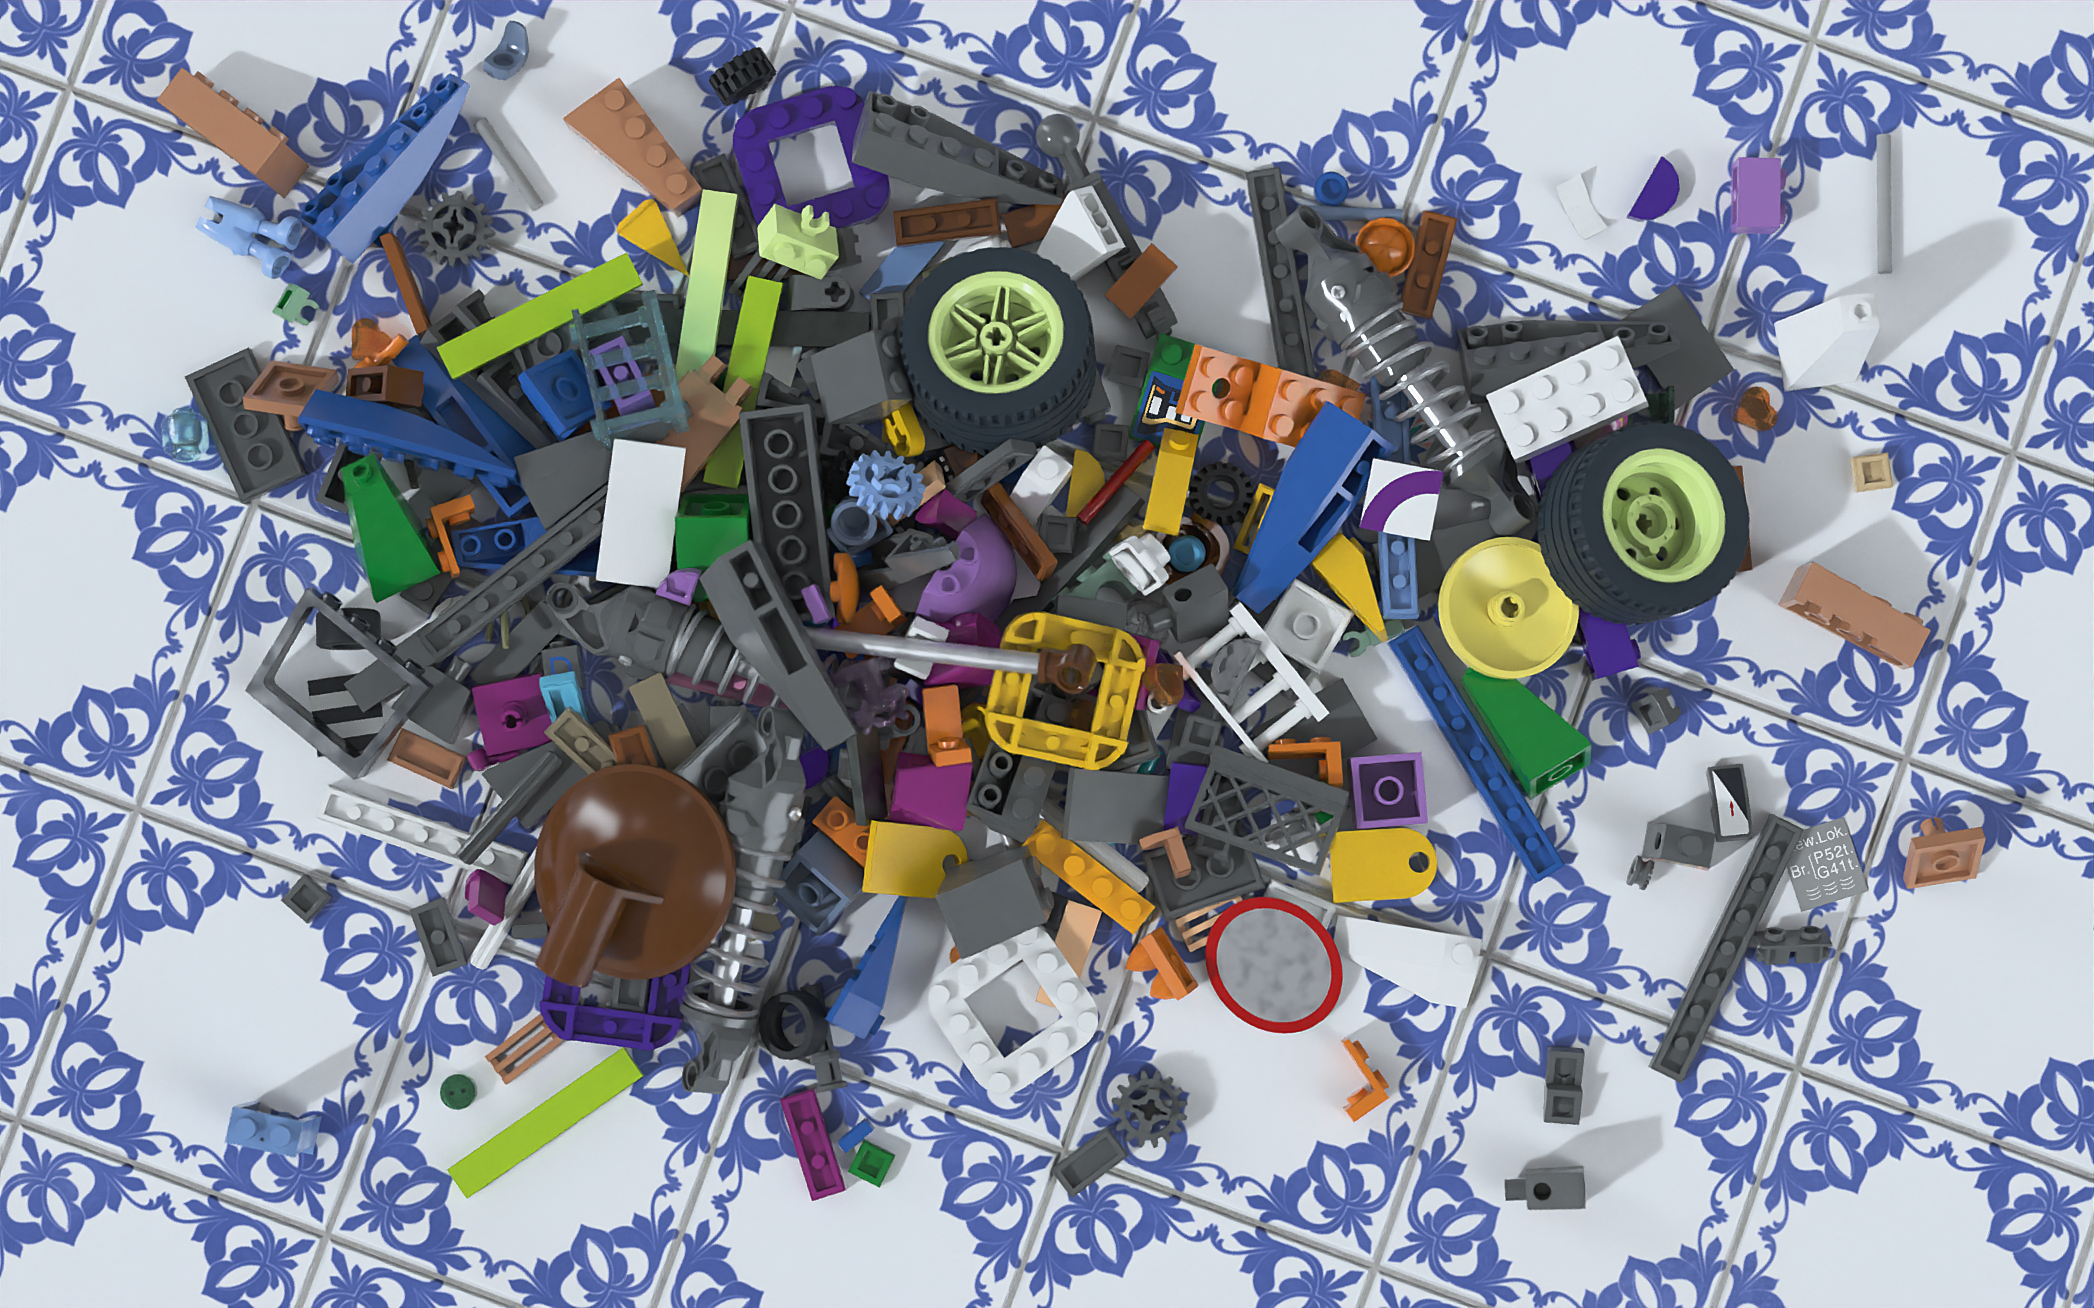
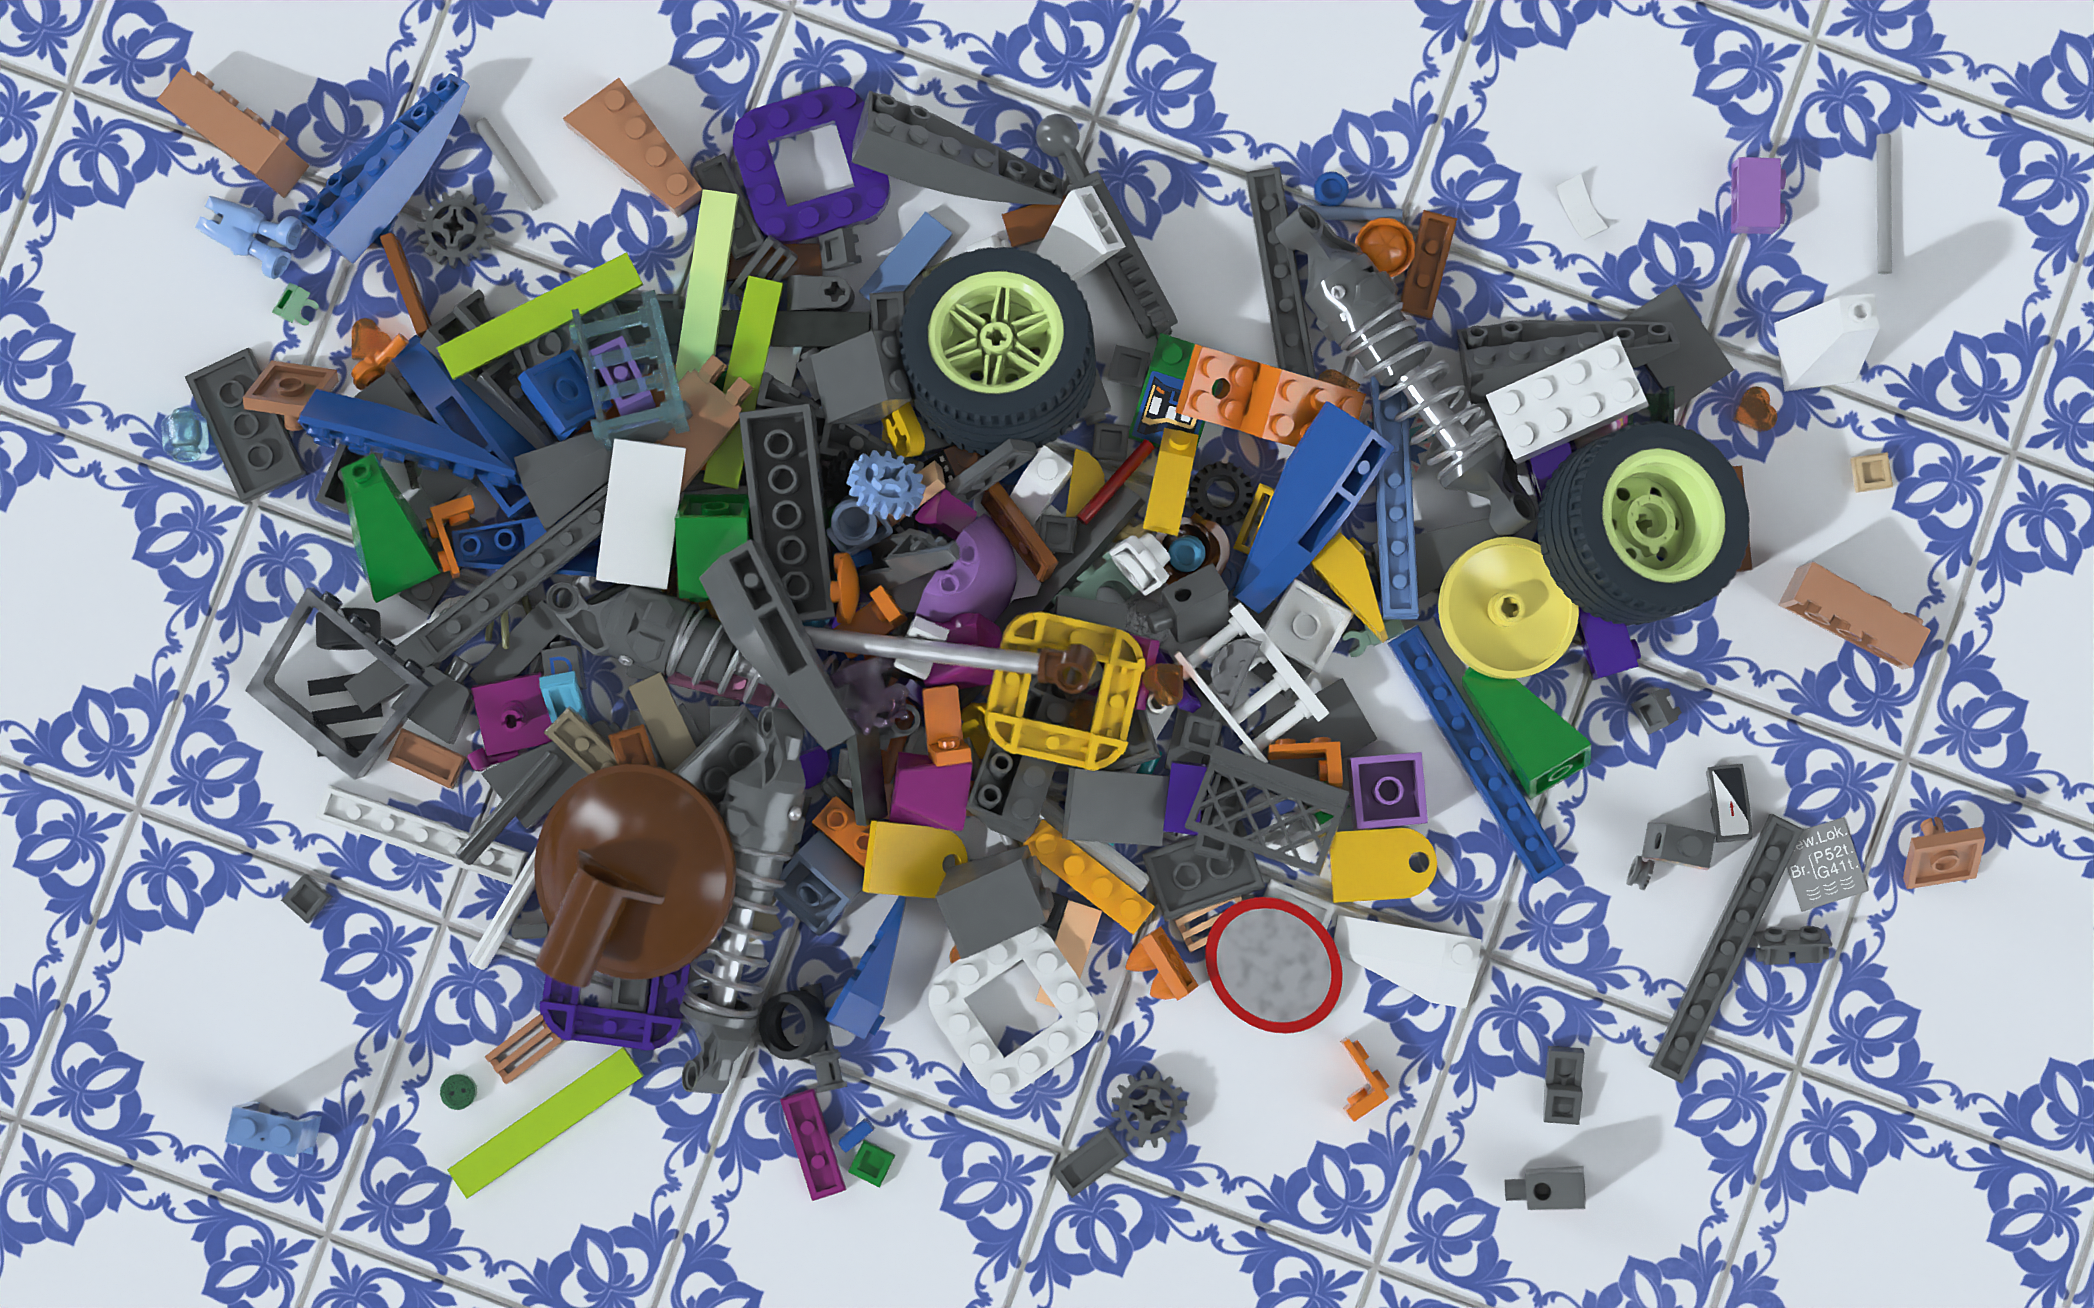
(386, 385): reddish brown slope -> none
(438, 936): dark grey plate -> none
(486, 896): magenta tile -> none
(510, 53): sand blue hair -> none
(649, 231): yellow sticker -> none
(679, 585): medium lavender tile -> none
(742, 76): black tyre -> none
(798, 240): yellowish green brick -> none
(816, 604): medium lavender tile -> none
(947, 222): reddish brown tile -> none
(1140, 281): dark orange tile -> none
(1174, 847): nougat tile -> none
(1401, 498): tile -> none
(1657, 194): dark purple tile -> none

